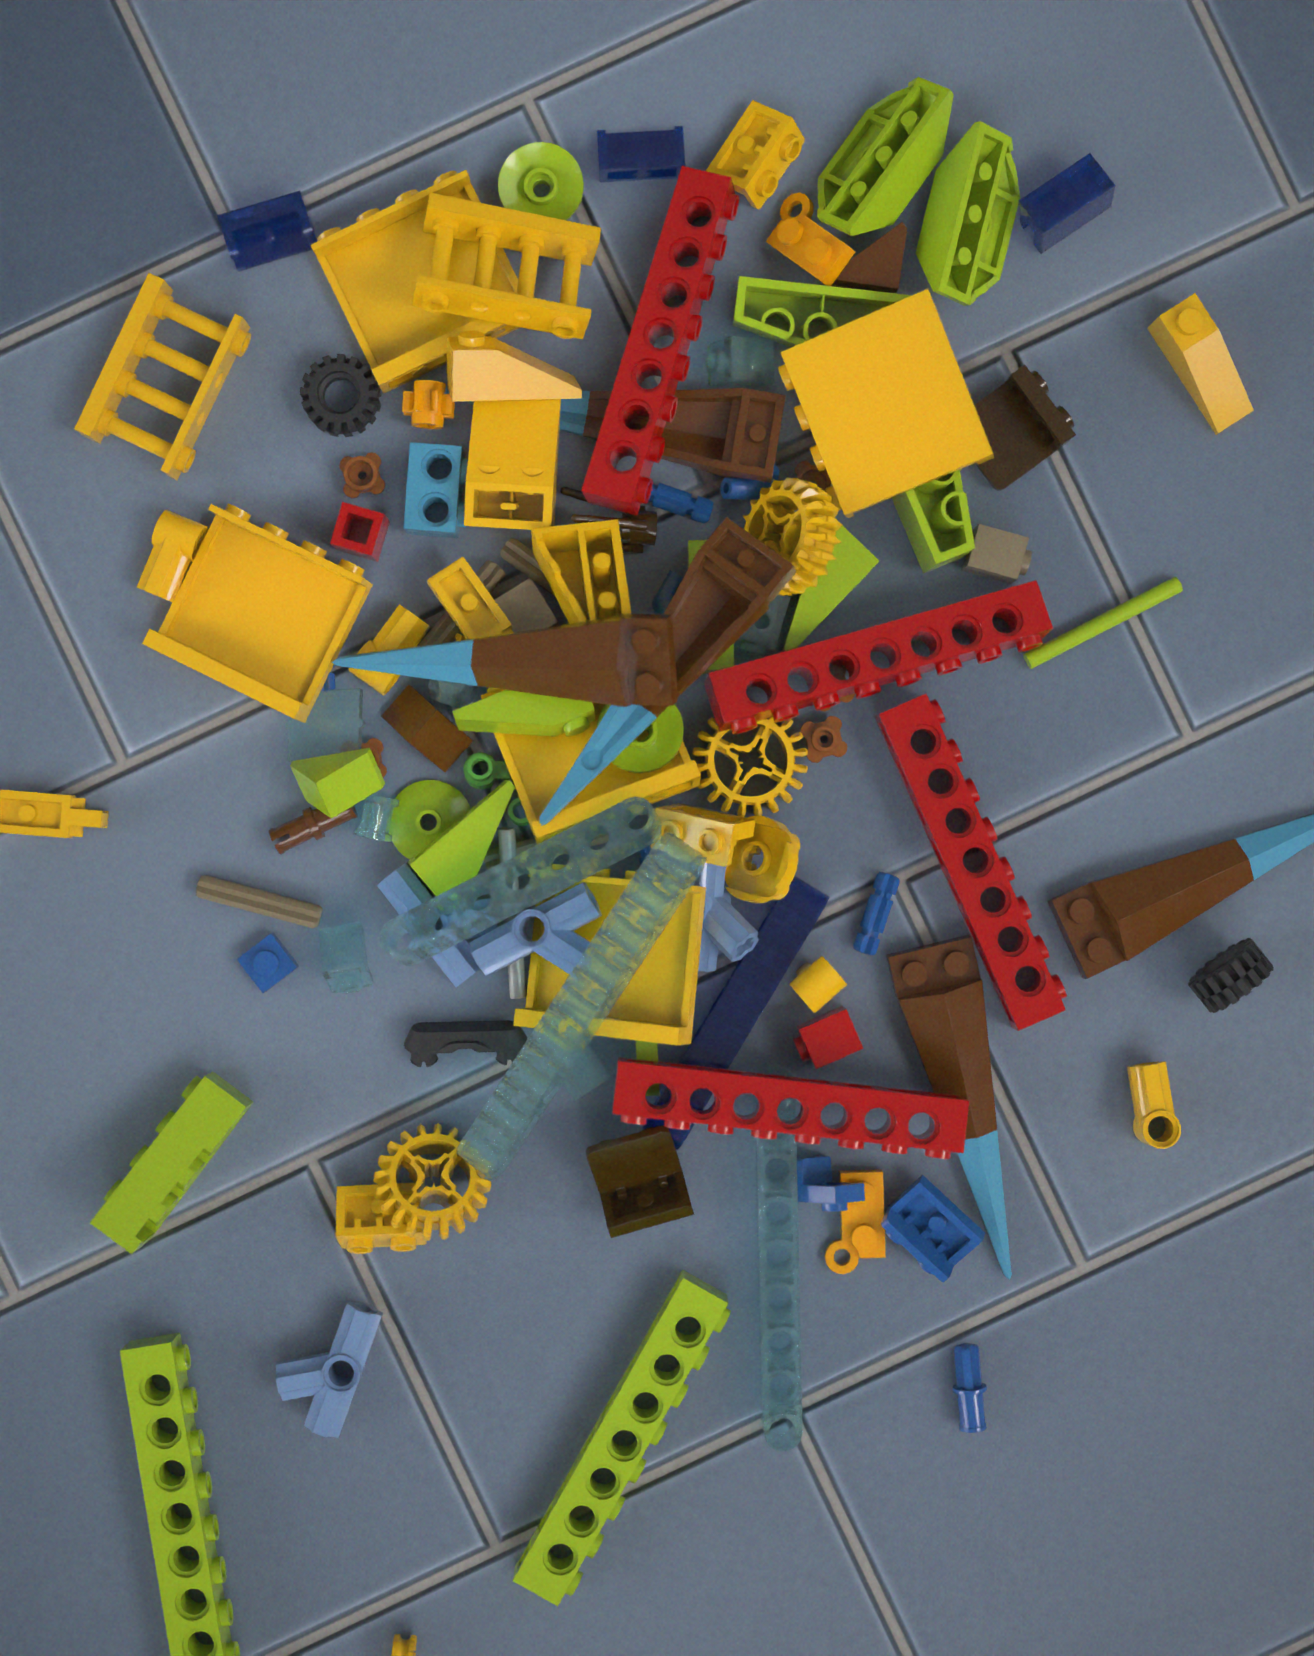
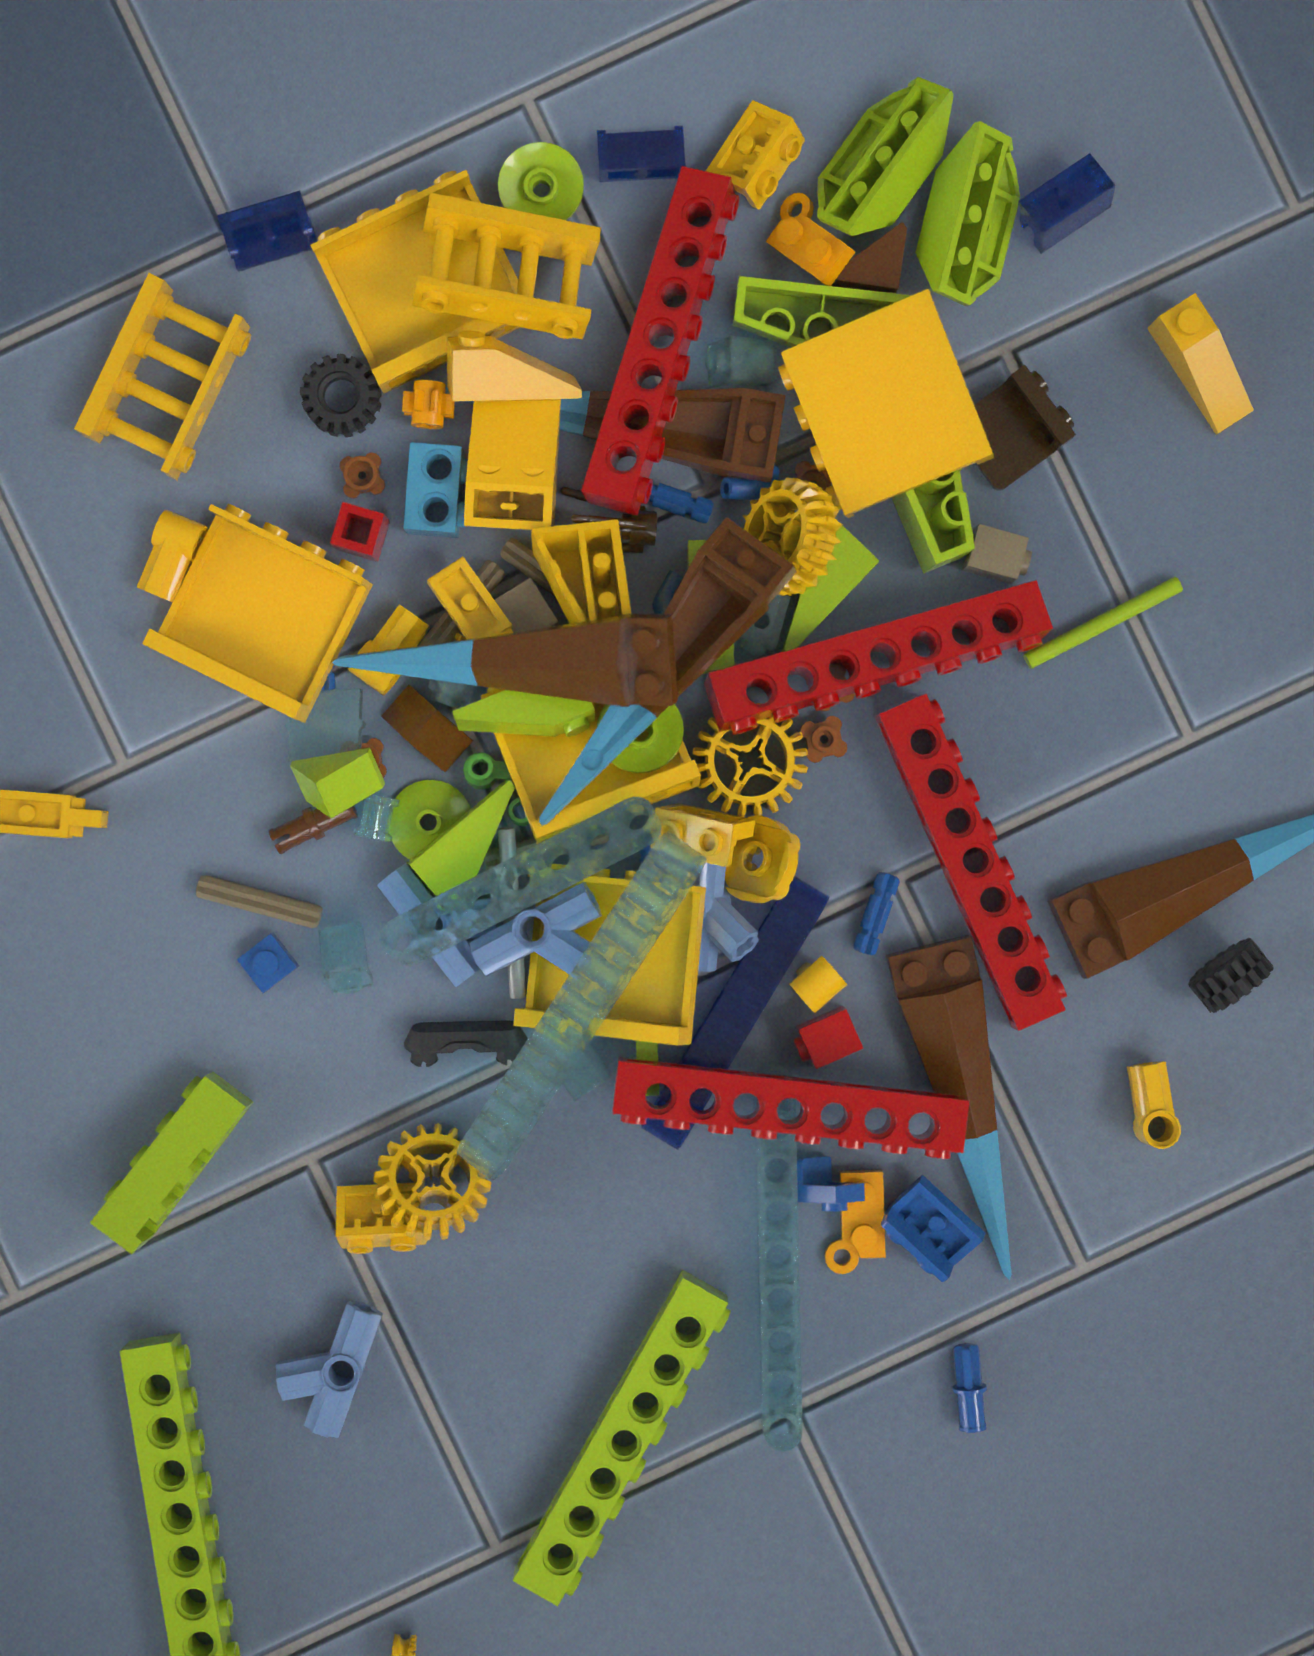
(639, 1180): dark brown bracket -> none

